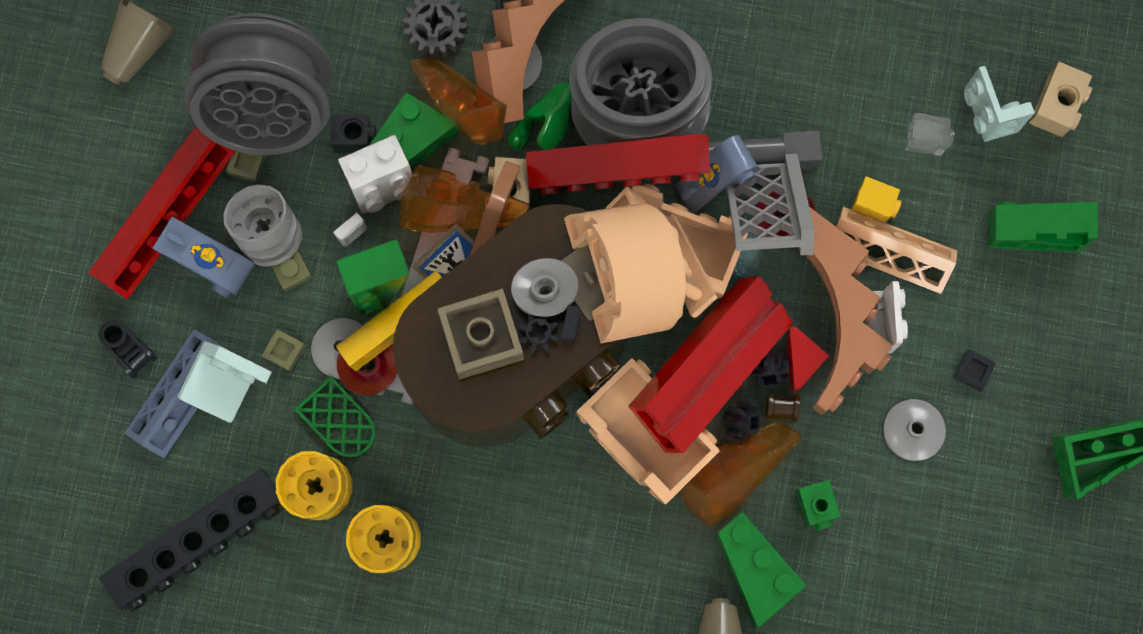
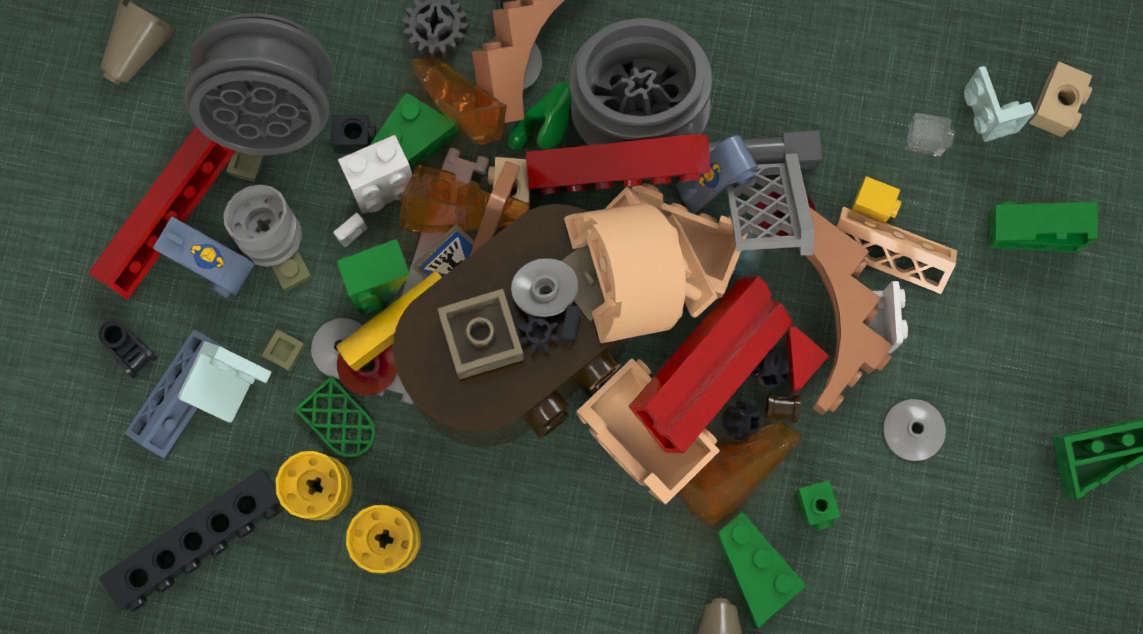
(974, 370): black tile -> none

